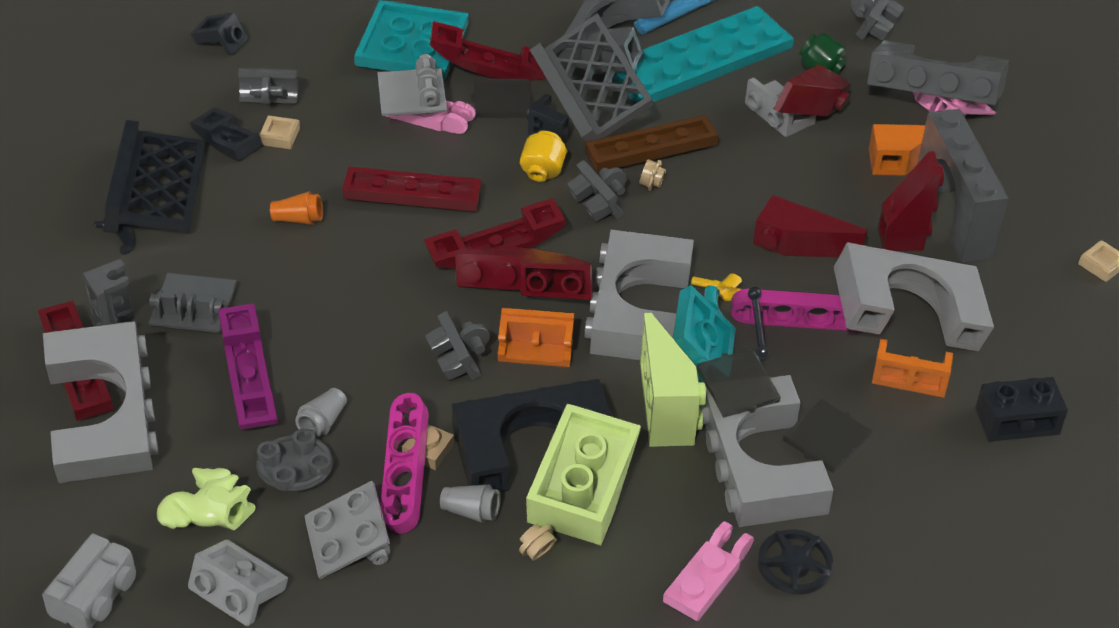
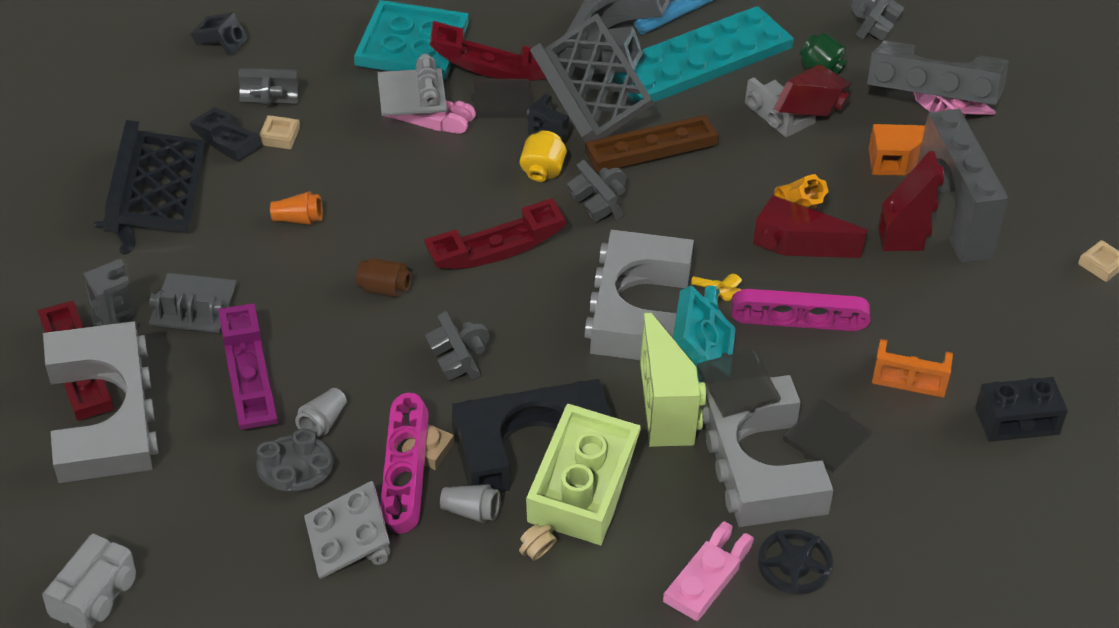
(213, 505): yellowish green animal -> none
(234, 580): light grey bracket -> none
(383, 277): none -> reddish brown brick
(412, 189): dark red plate -> none
(525, 269): dark red slope -> none
(535, 337): orange hinge -> none
(652, 174): tan plate -> none
(762, 351): black hinge -> none
(806, 191): none -> light orange piece
(950, 287): light grey arch -> none

